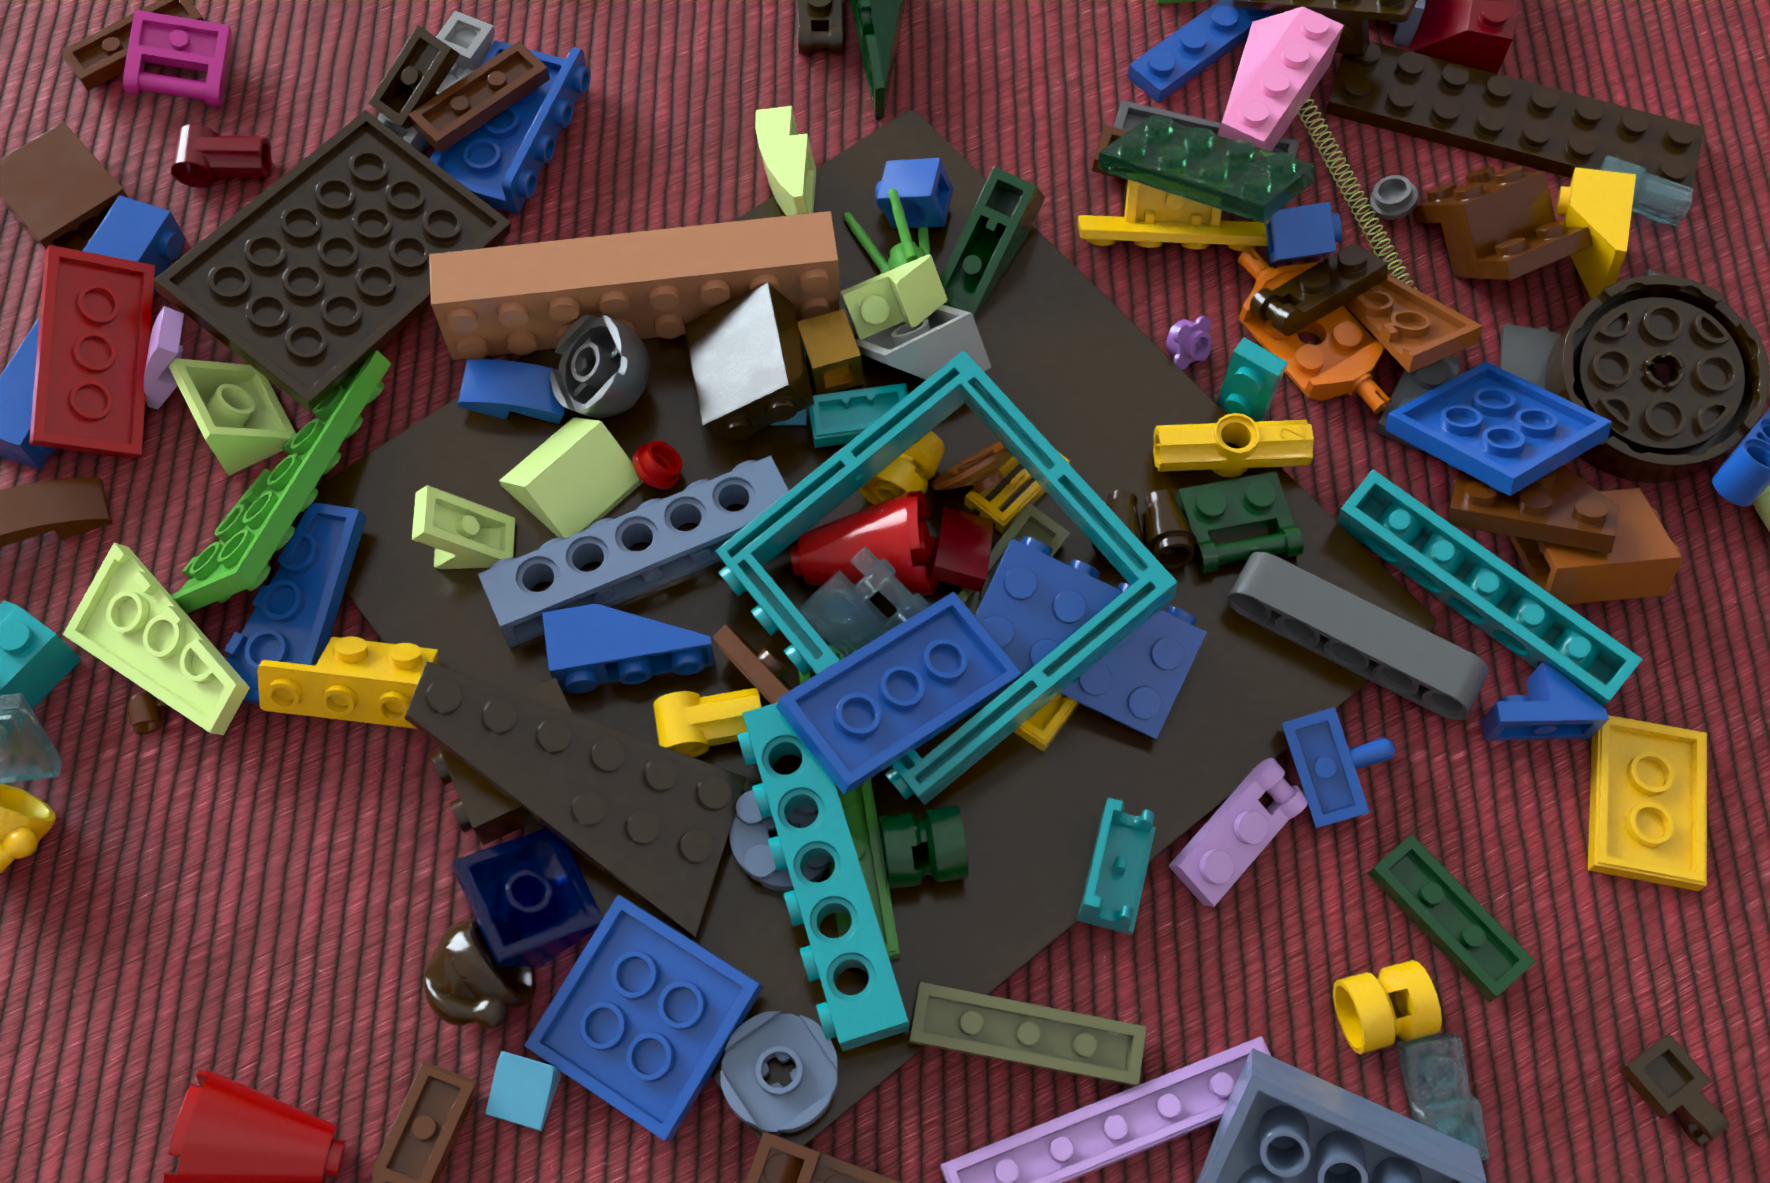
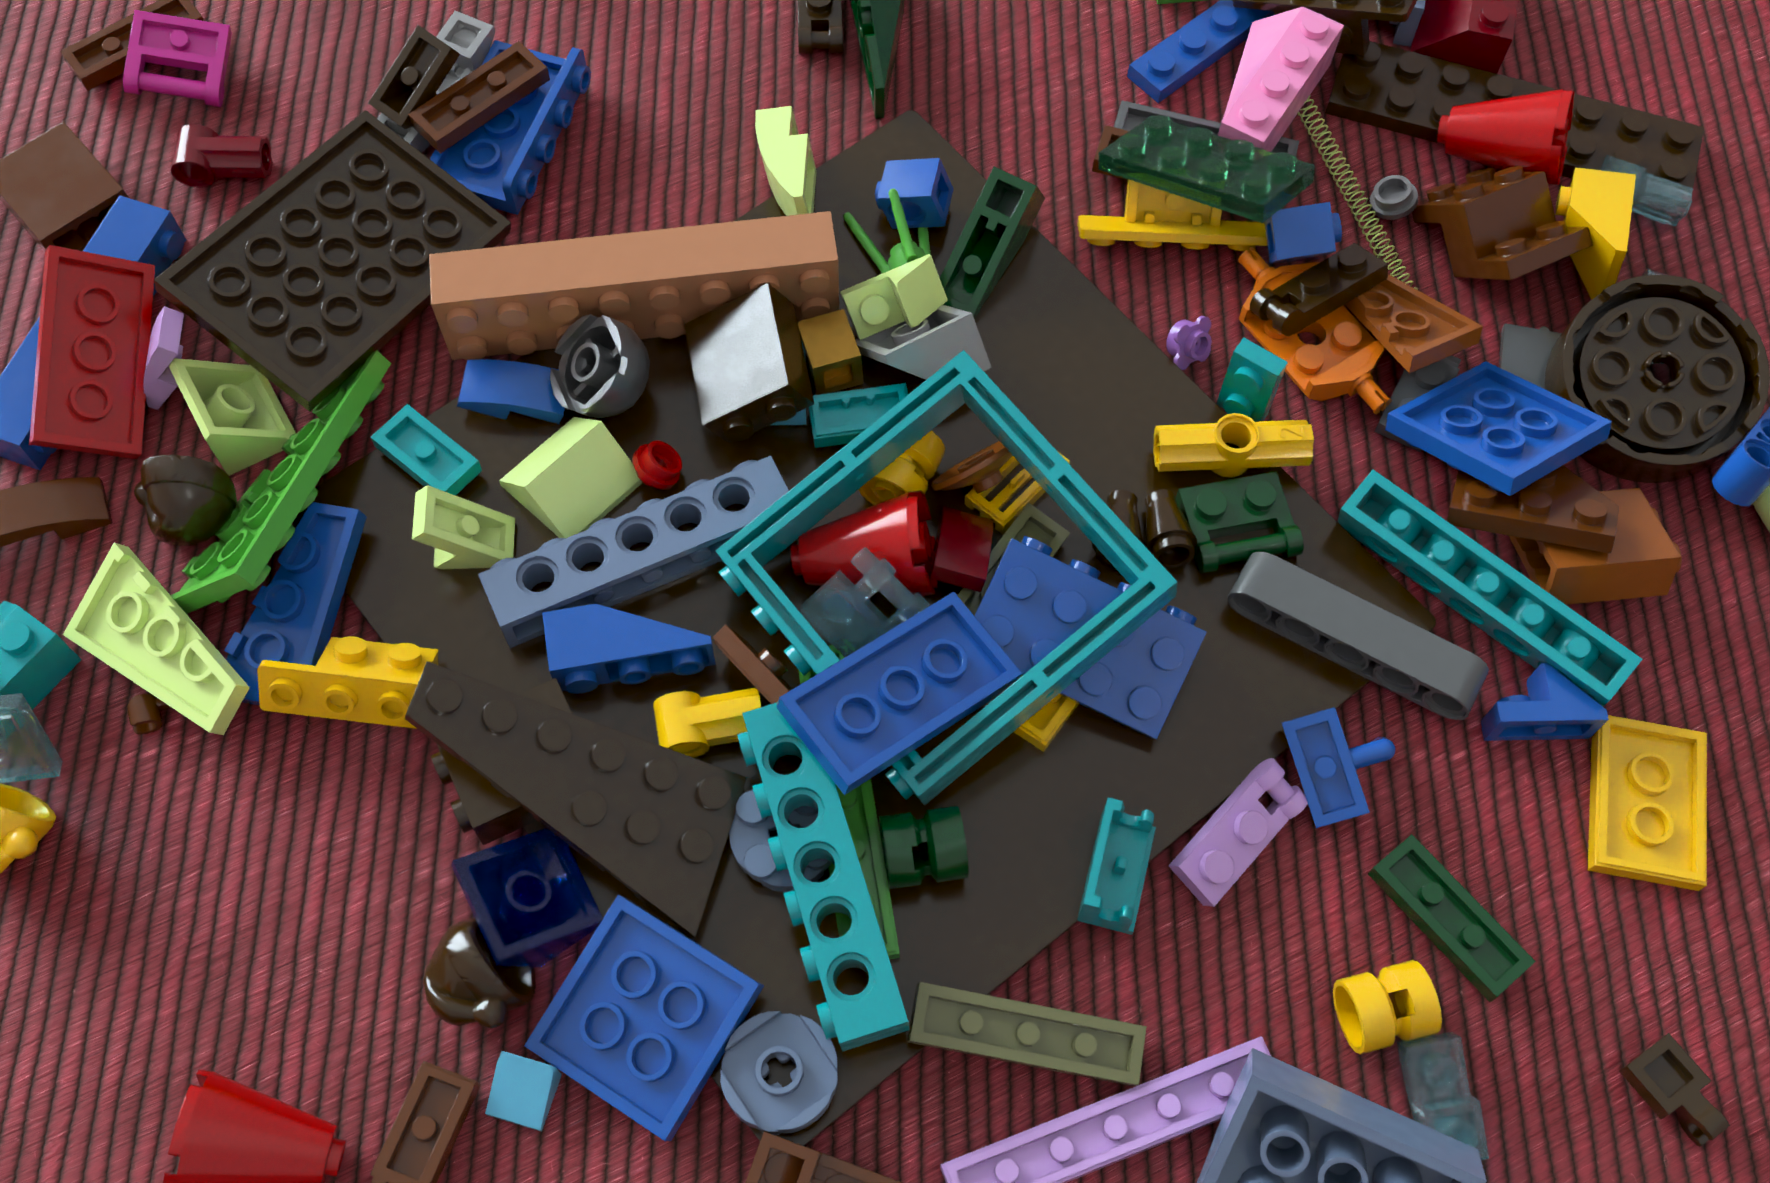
(185, 498): none -> dark brown piece
(426, 452): none -> teal plate
(1512, 132): none -> red cone

